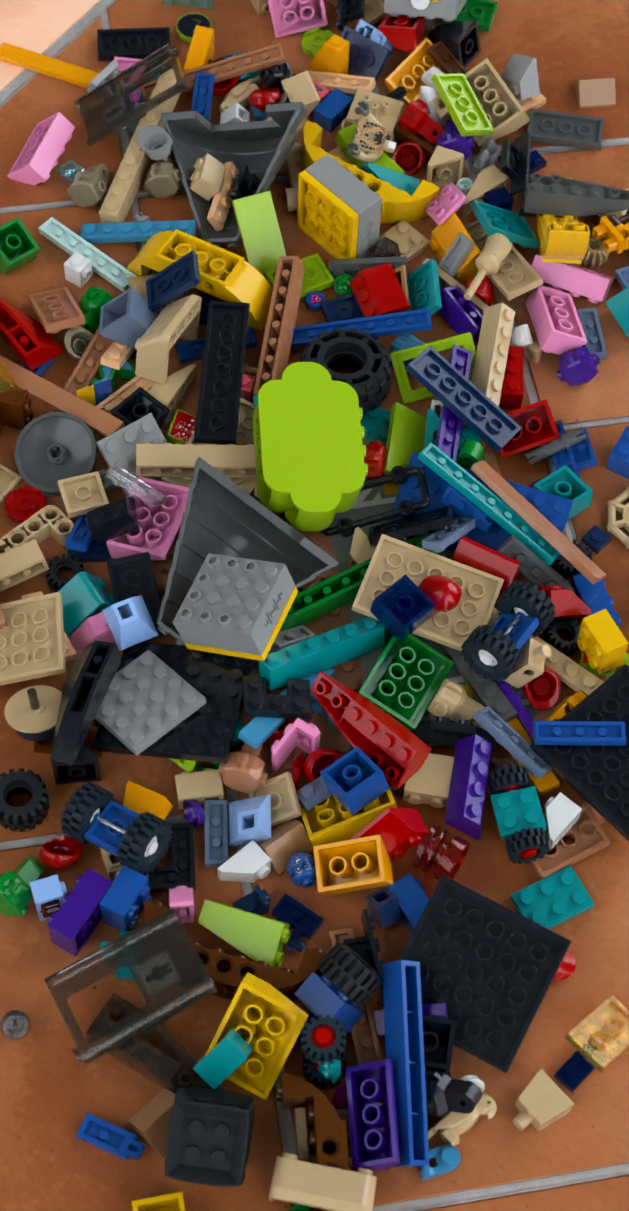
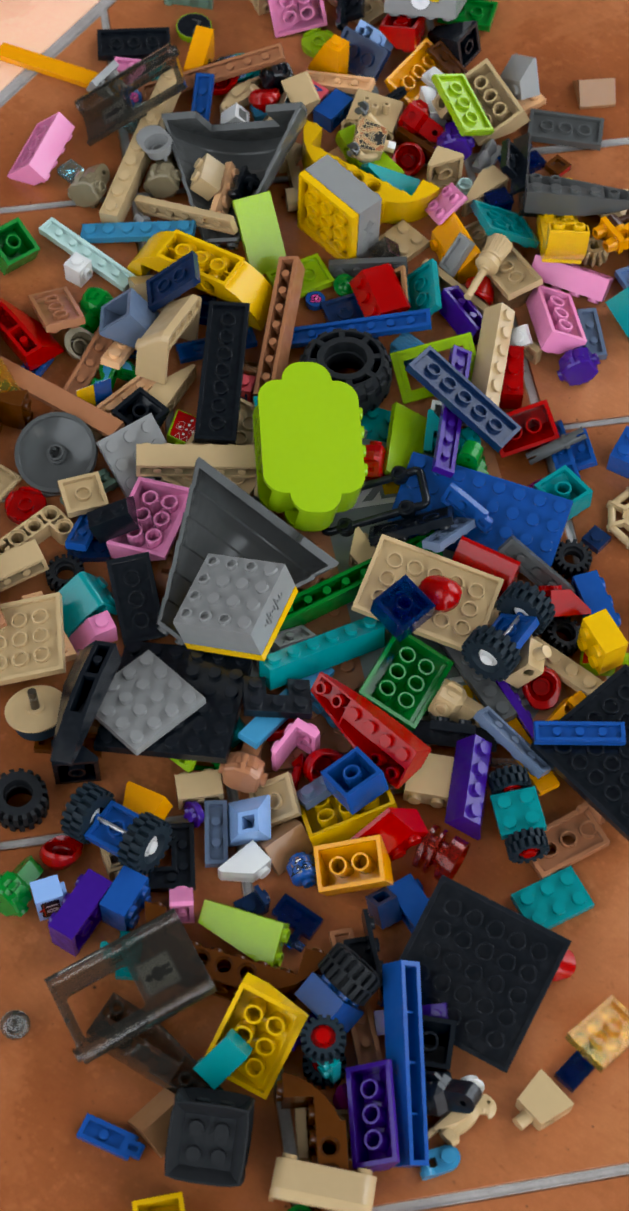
(130, 622): light blue slope -> none
(136, 487): clear plate -> none
(176, 211): none -> tan plate
(487, 502): teal tile -> none
(538, 522): nougat tile -> none
(557, 166): none -> reddish brown plate
(560, 817): white slope -> none

